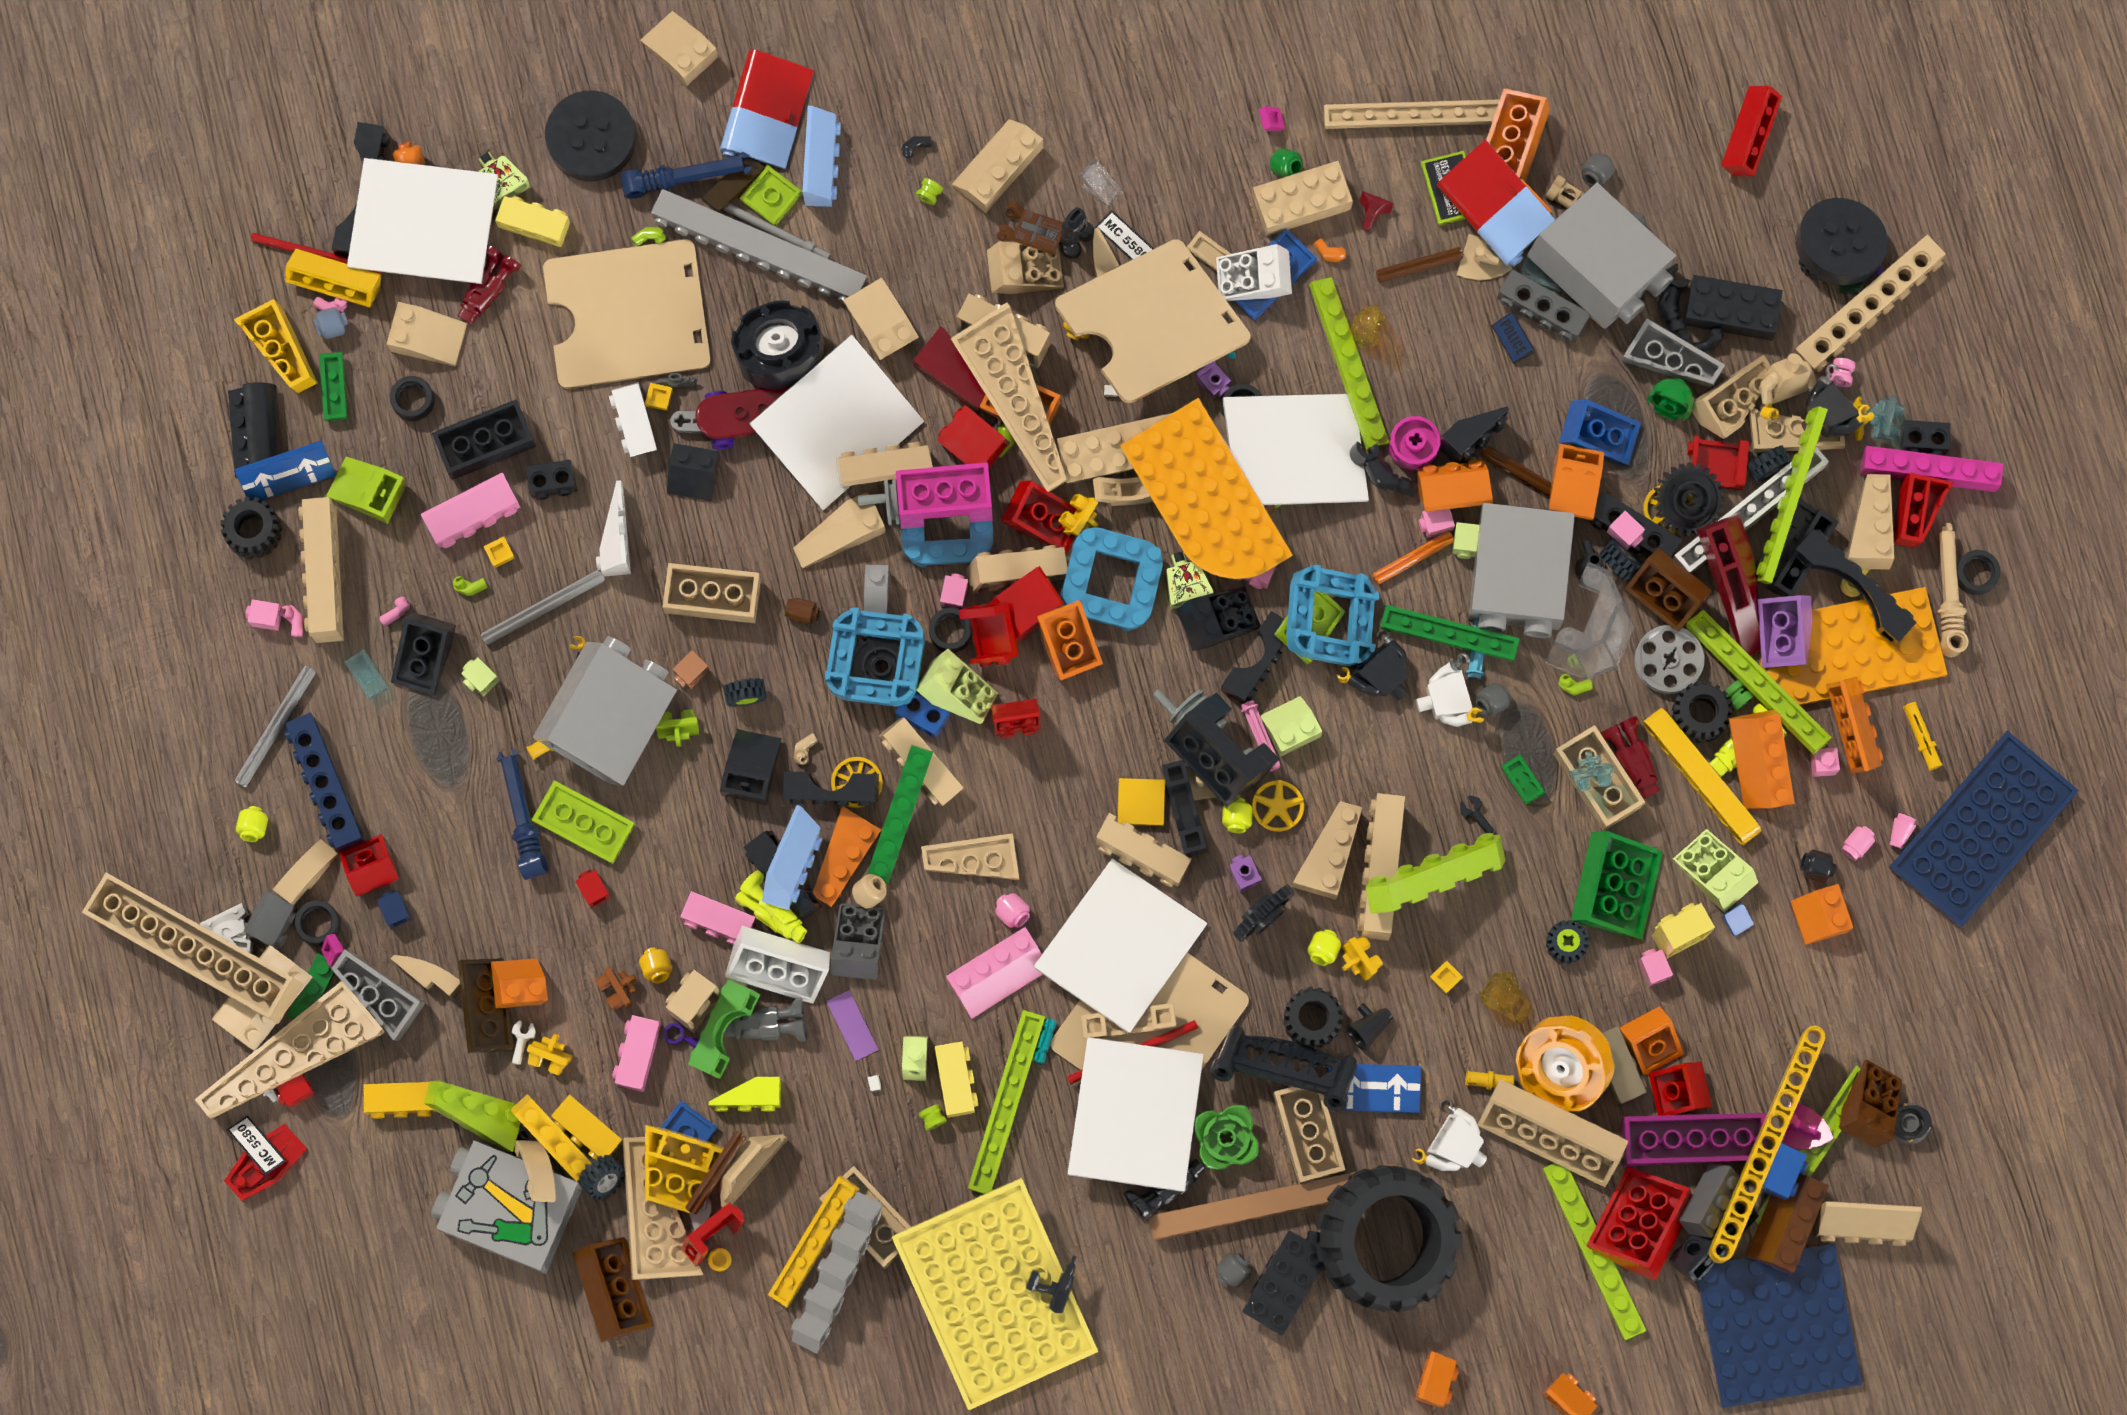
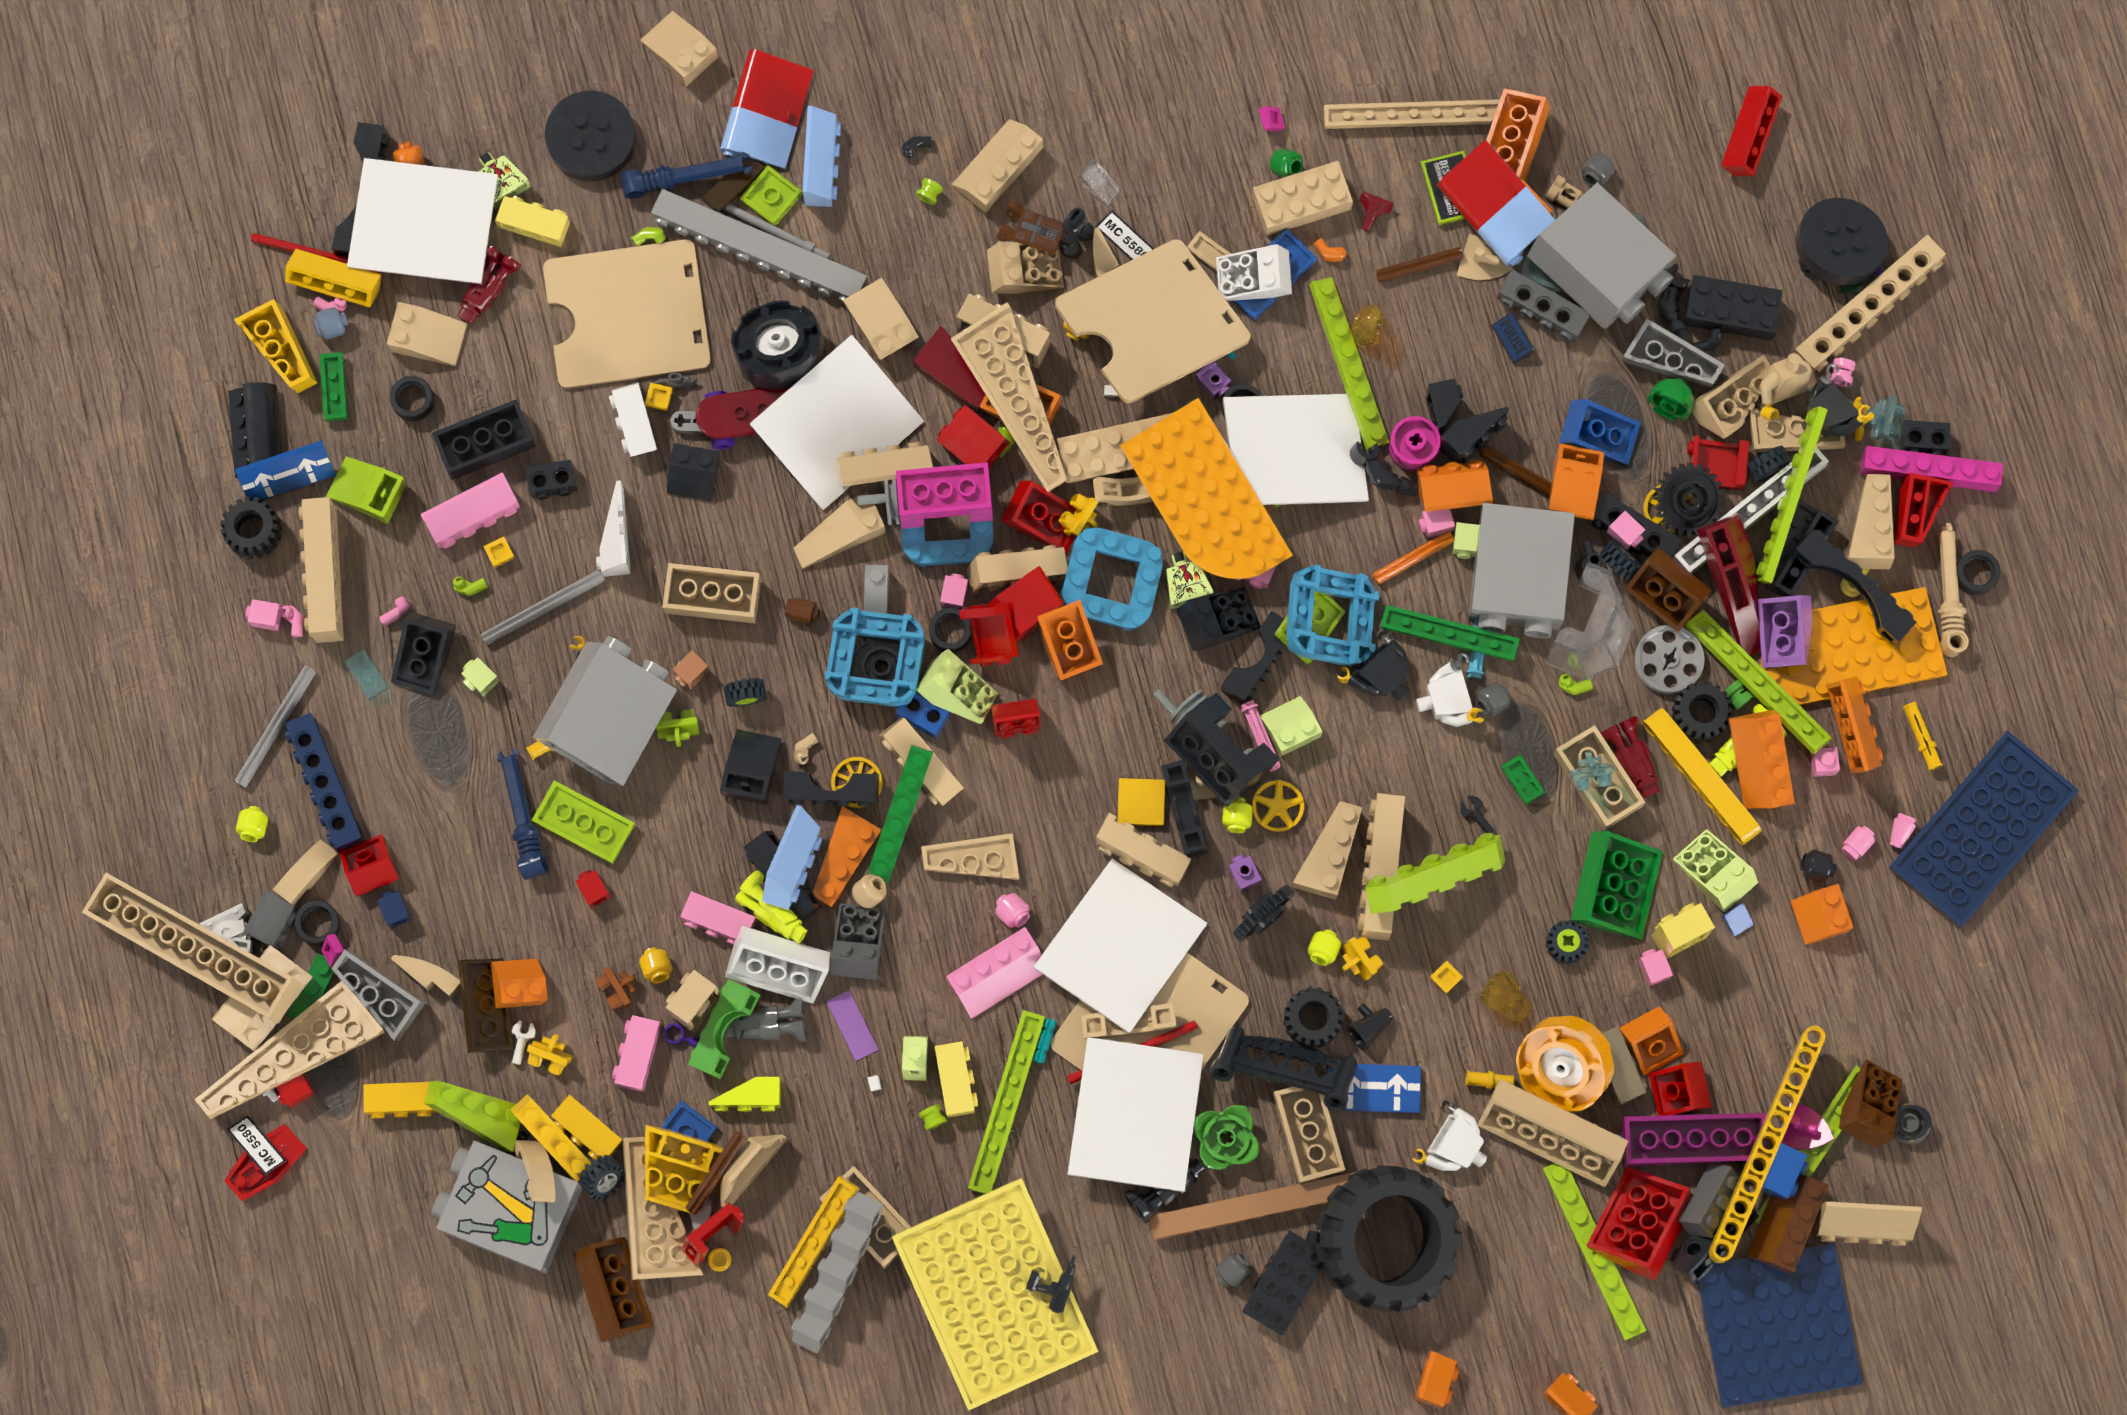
(1443, 402): none -> black slope

